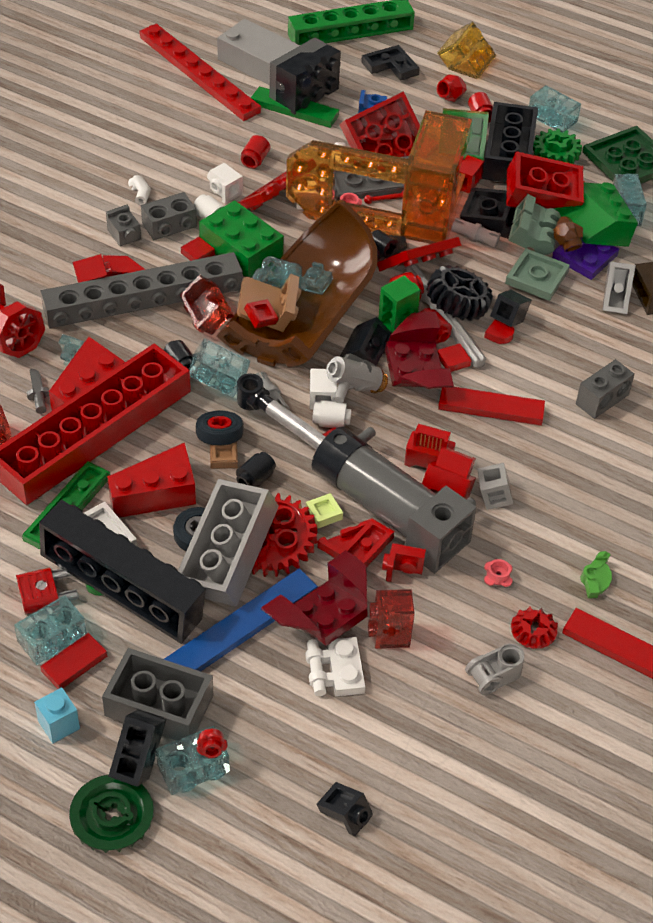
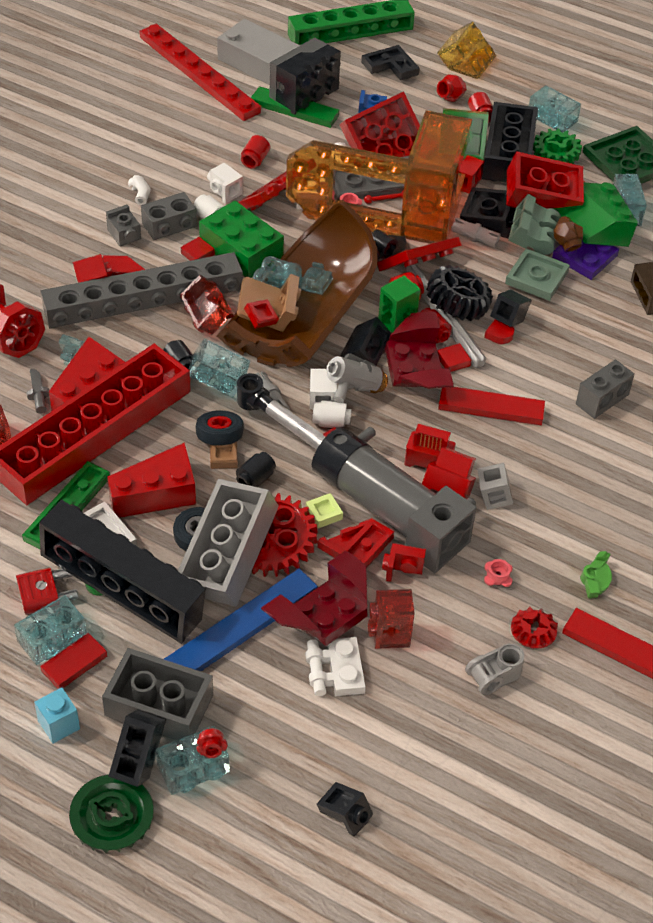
(618, 287): light grey slope -> none

